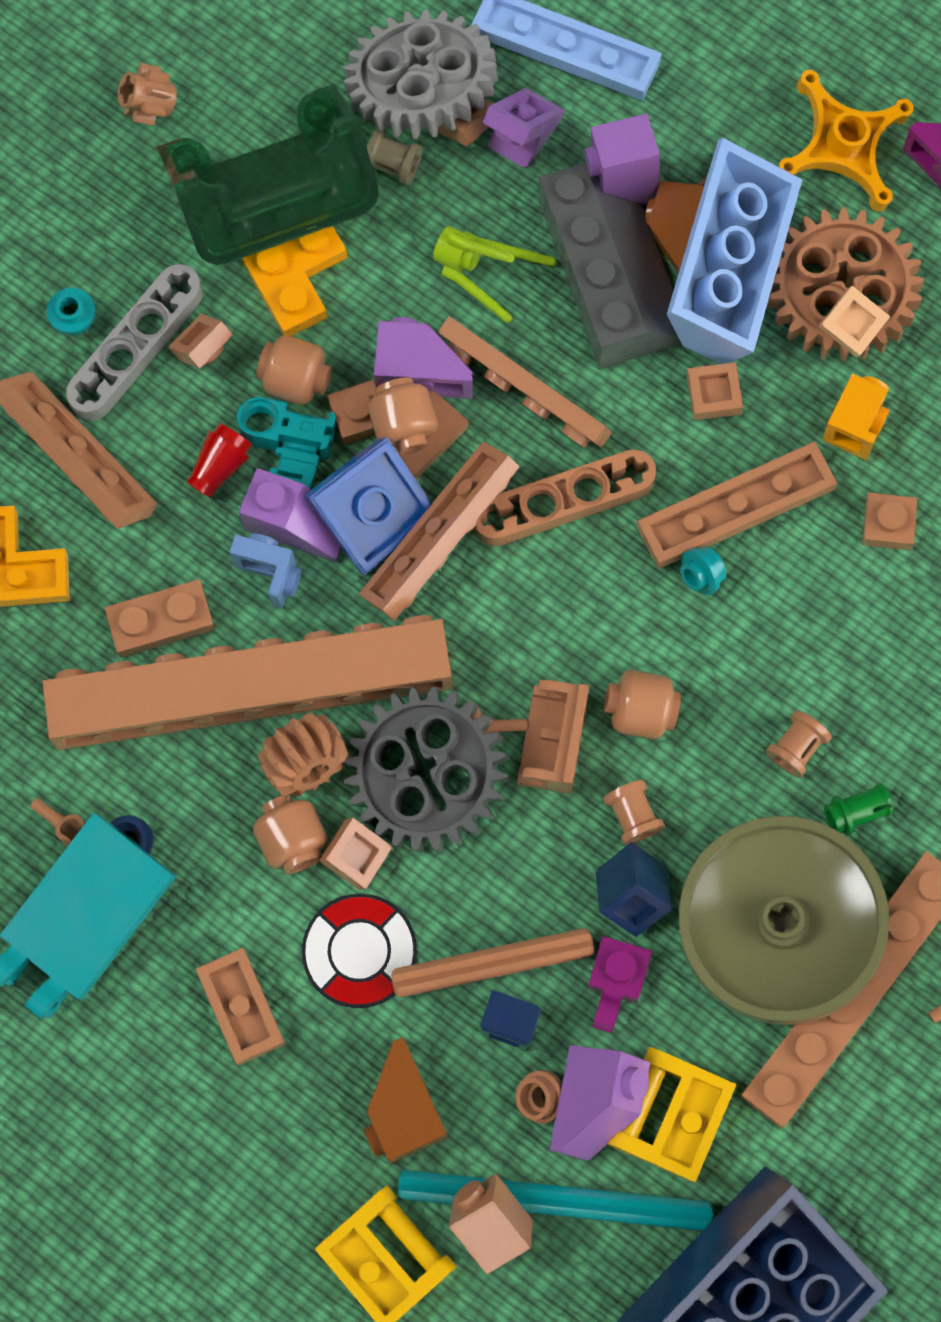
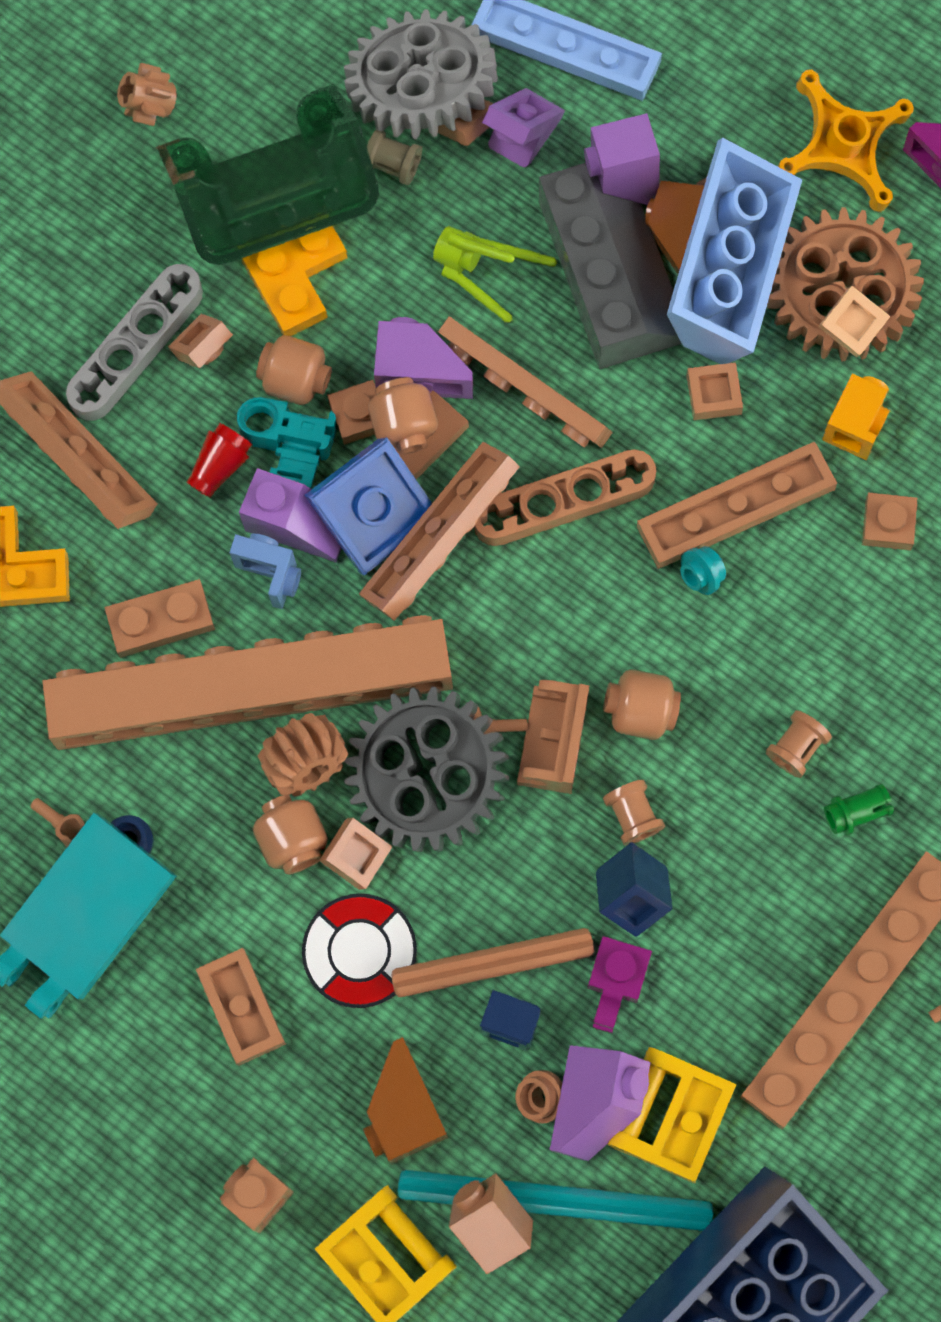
(77, 322): teal plate -> none
(255, 1195): none -> nougat brick
(783, 920): olive dish -> none

